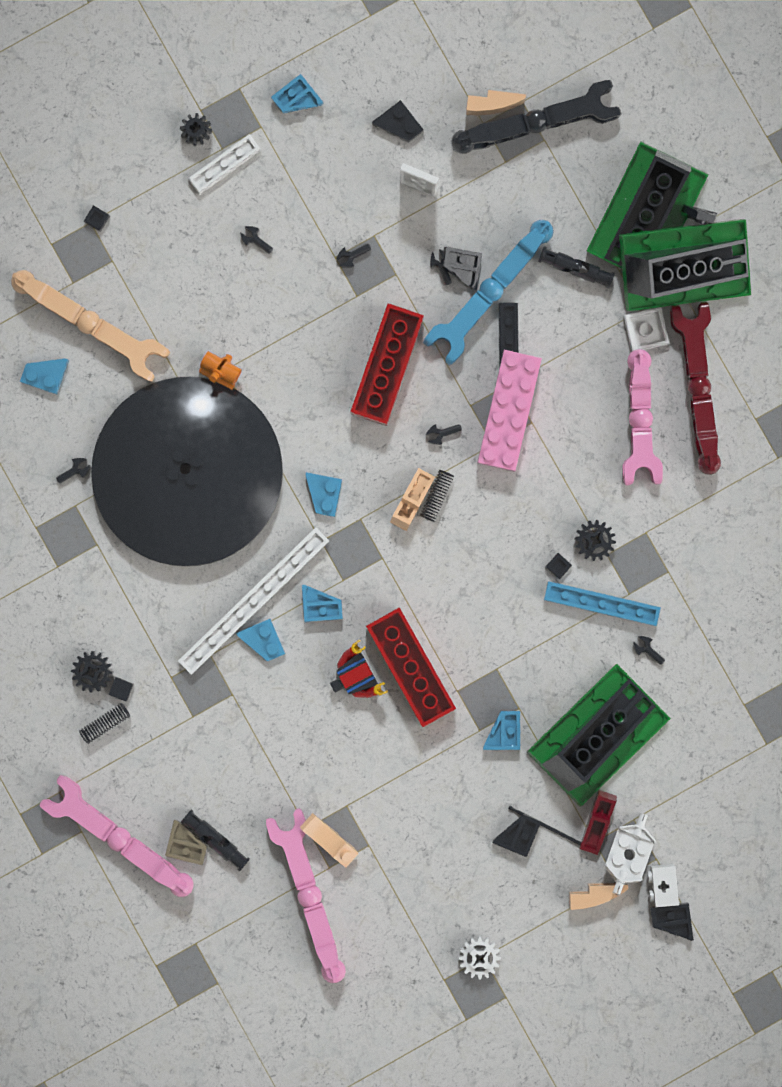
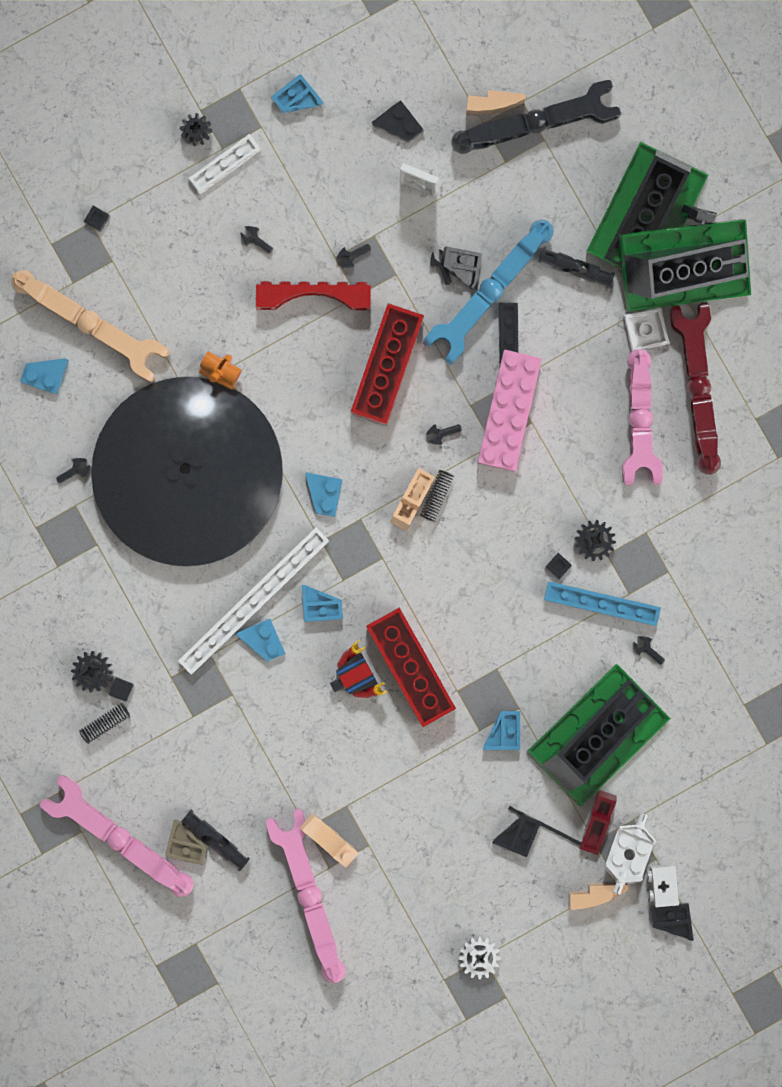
(273, 296): none -> red arch

